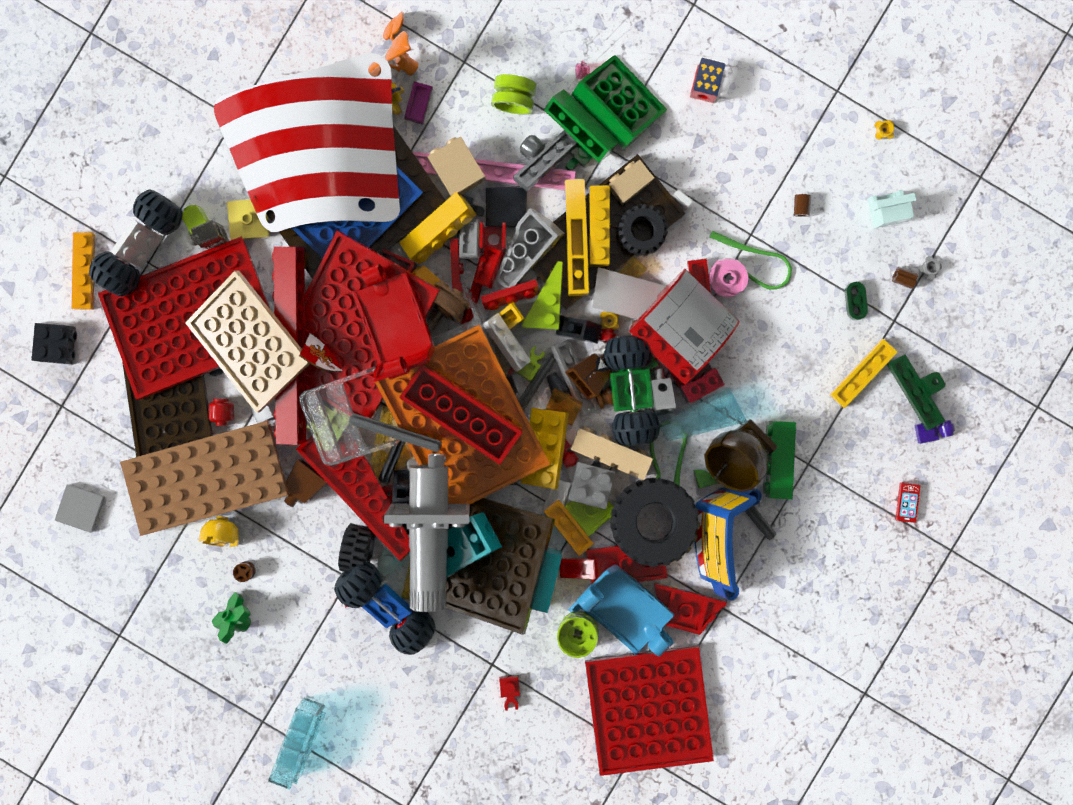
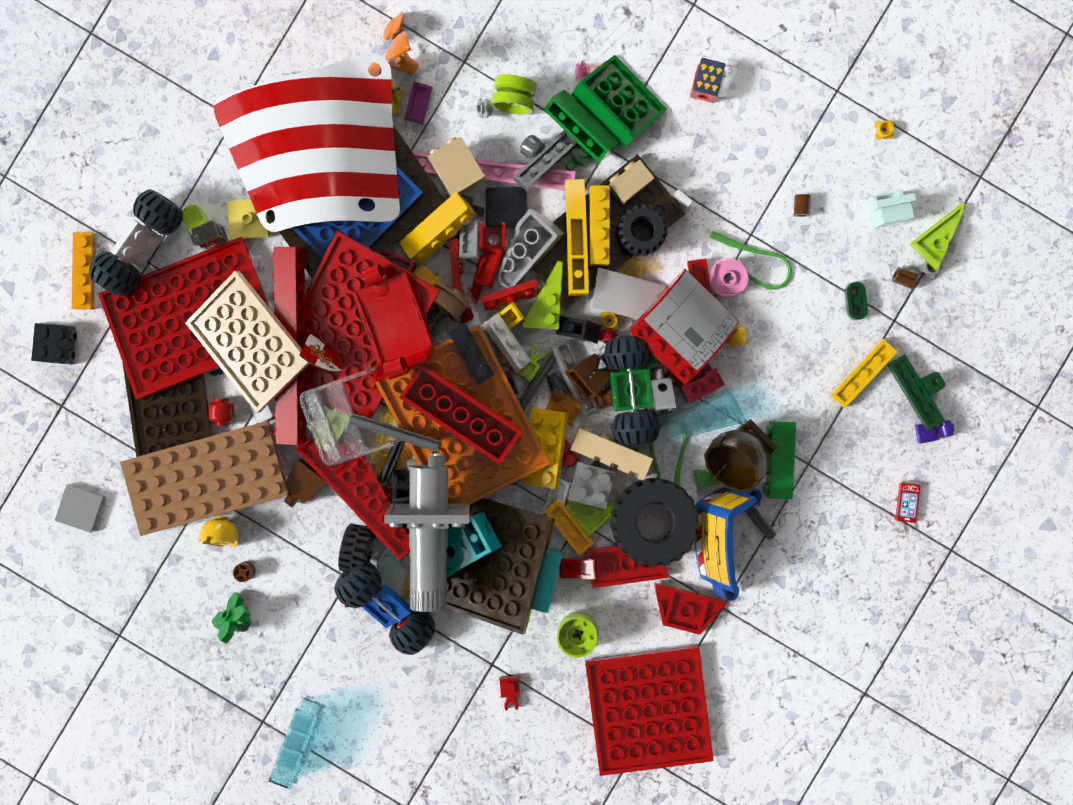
(471, 353): none -> black plate
(484, 108): none -> light grey plate
(627, 611): dark azure panel -> none
(738, 338): none -> yellow piece
(936, 240): none -> lime wing

